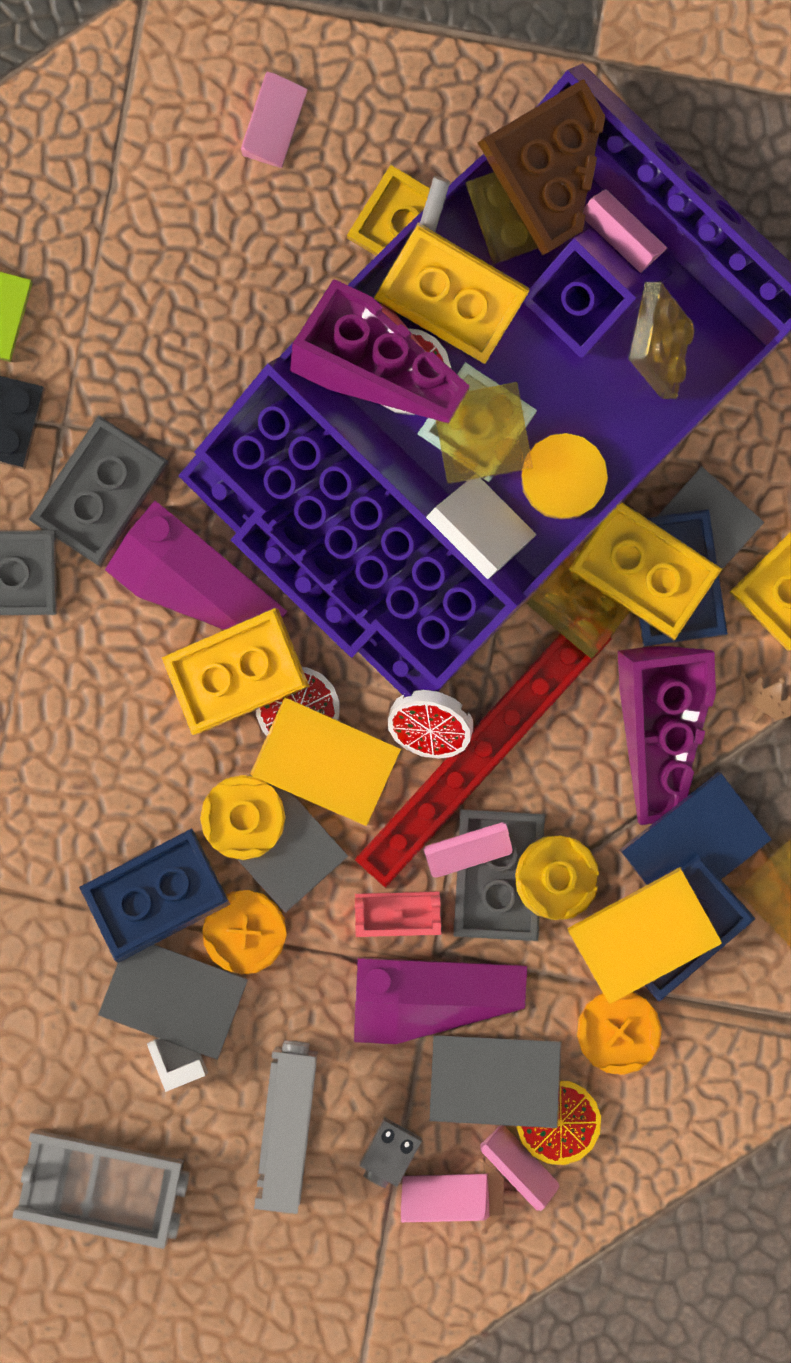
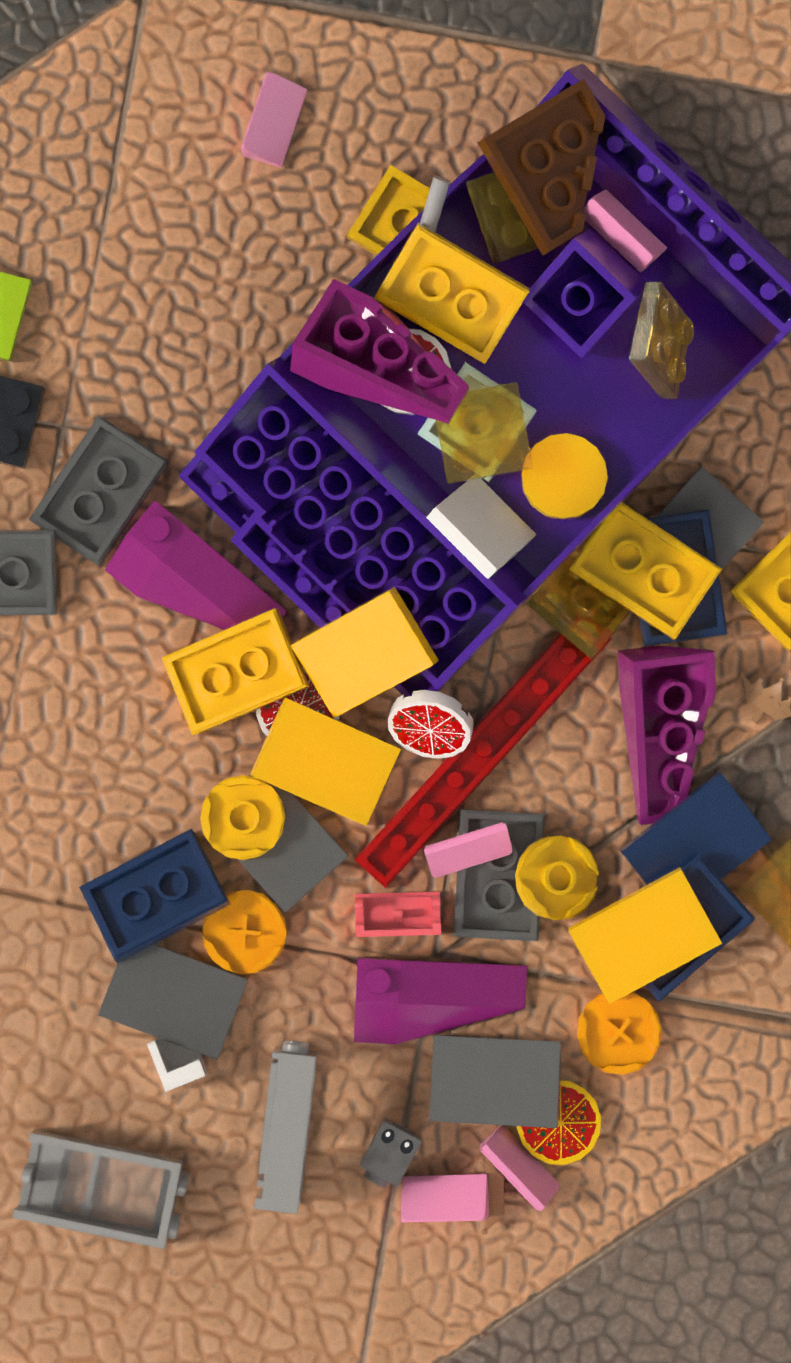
(364, 652): none -> yellow tile

